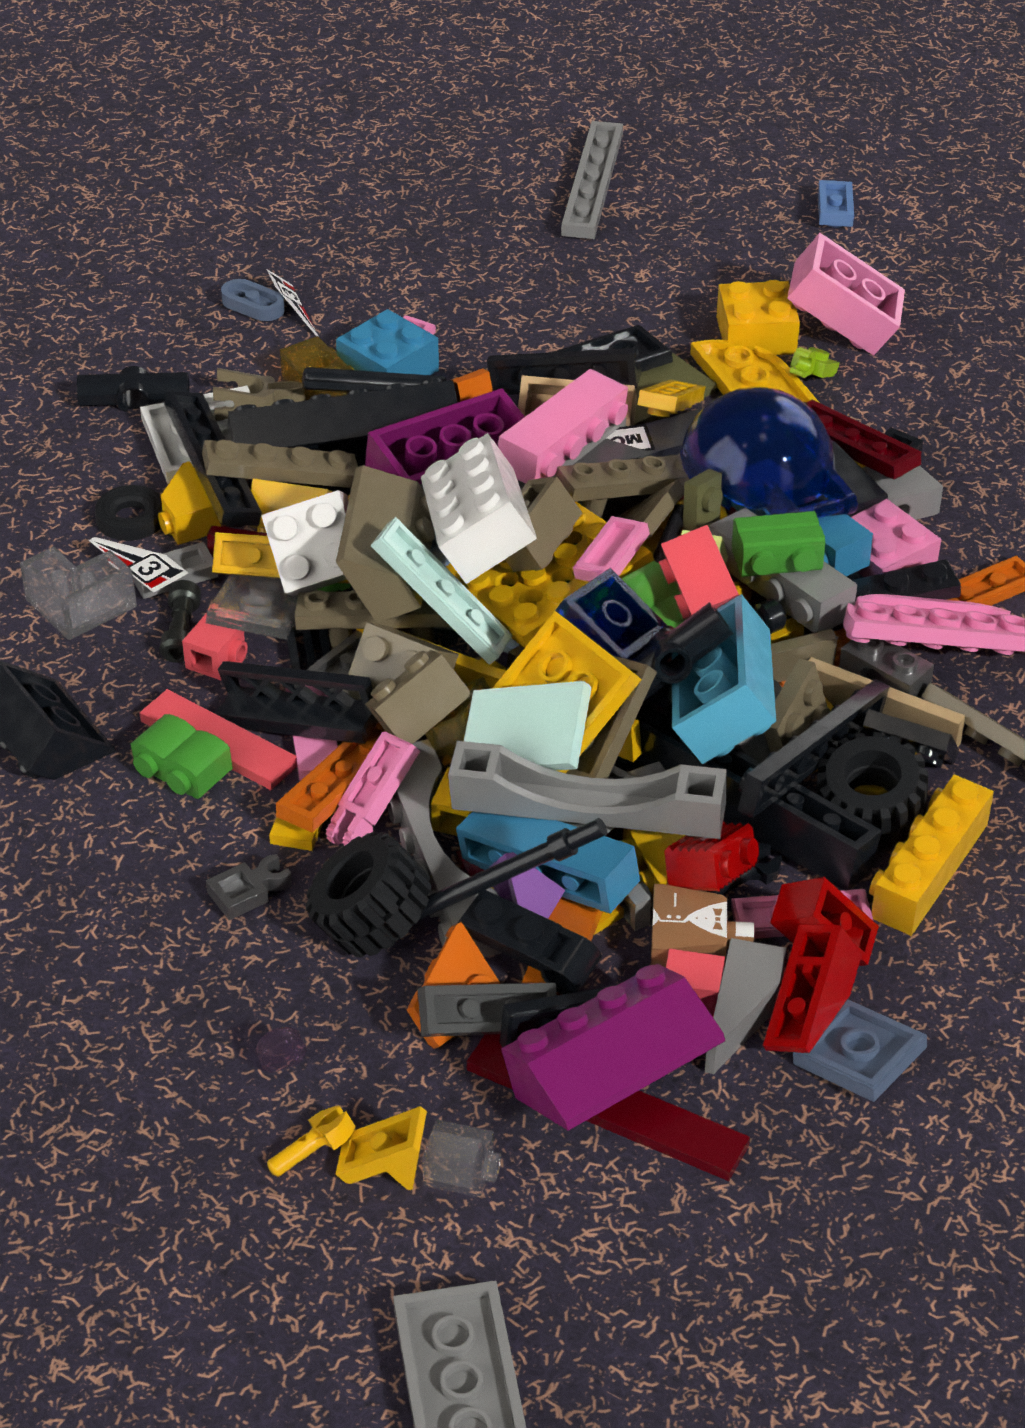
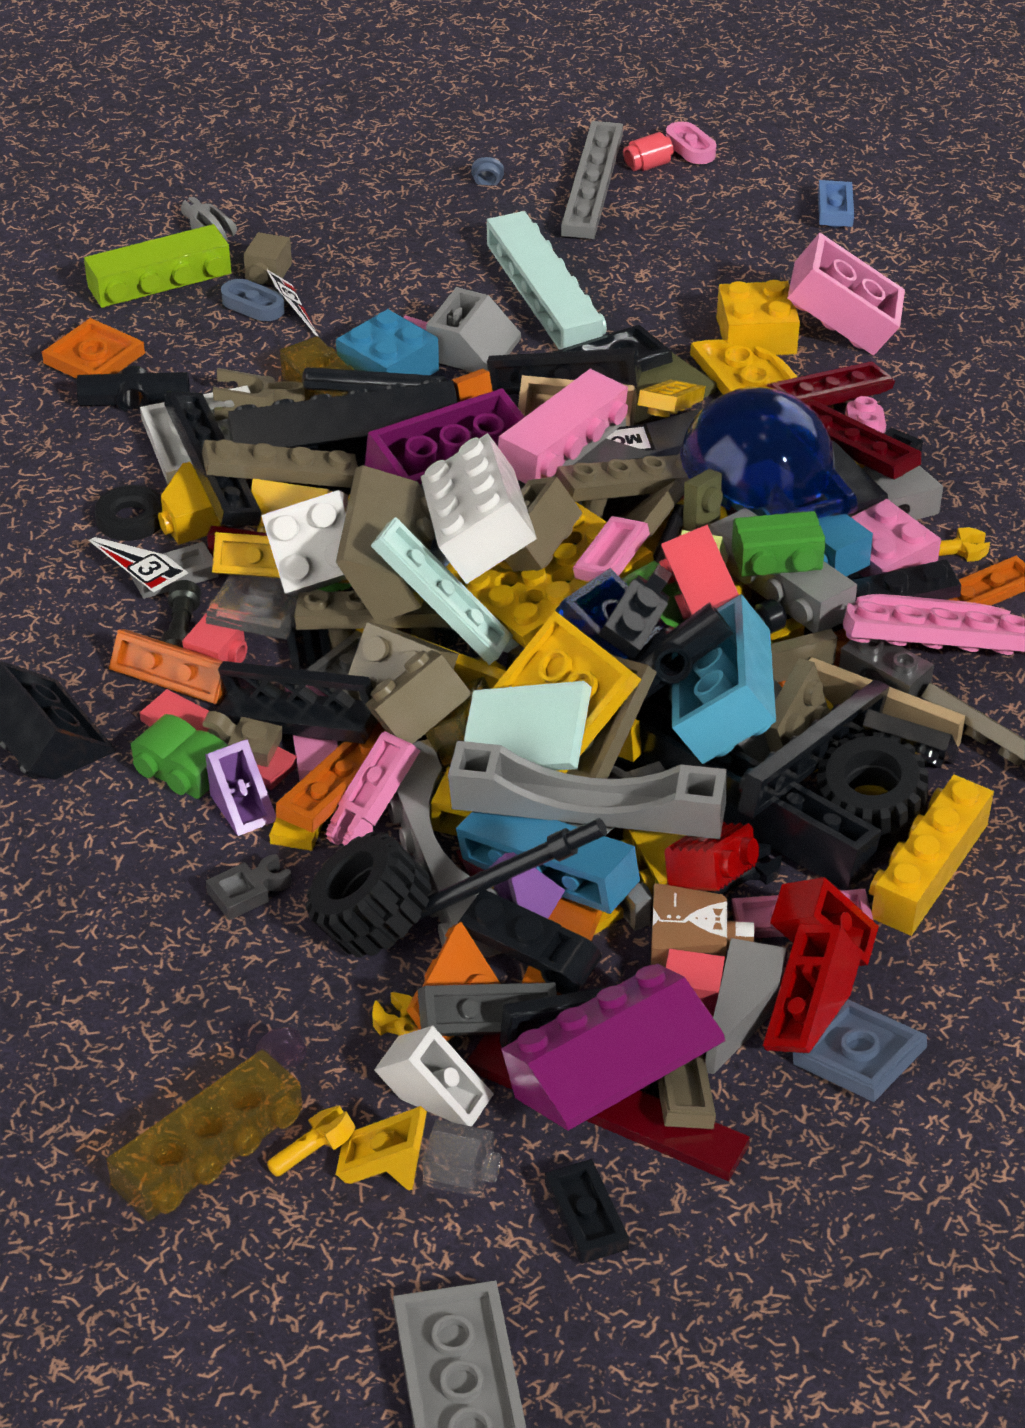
(79, 595): clear brick -> none
(93, 350): none -> orange plate
(157, 265): none -> lime brick
(167, 666): none -> orange tile
(205, 1135): none -> clear yellow brick
(207, 214): none -> light grey arm
(239, 788): none -> medium lavender slope
(262, 736): none -> dark tan plate
(266, 253): none -> dark tan brick
(391, 1023): none -> yellow bar
(433, 1075): none -> white slope
(471, 330): none -> light grey slope
(487, 171): none -> sand blue plate
(543, 280): none -> light aqua brick
(586, 1211): none -> black plate
(637, 612): none -> black hinge
(648, 152): none -> coral brick
(687, 1096): none -> dark tan tile
(691, 142): none -> bright pink plate
(813, 362): lime plate -> none
(838, 384): none -> dark red tile
(867, 412): none -> bright pink plate
(966, 544): none -> yellow bar

